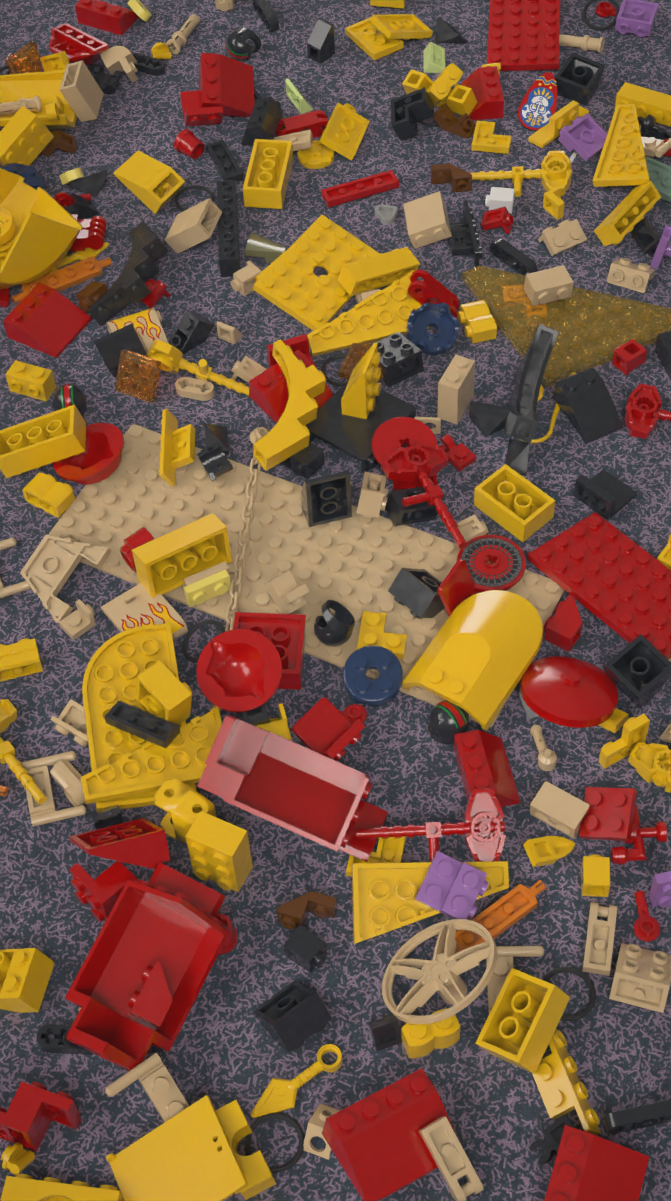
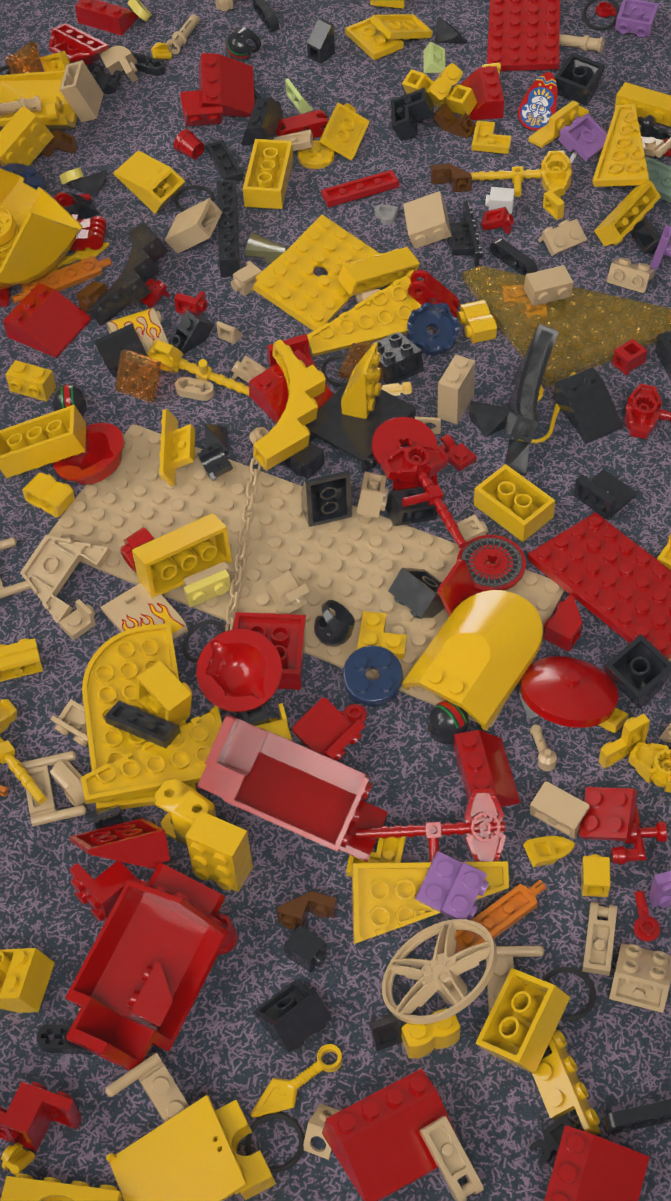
(193, 304): none -> red bracket
(395, 389): none -> yellow axle

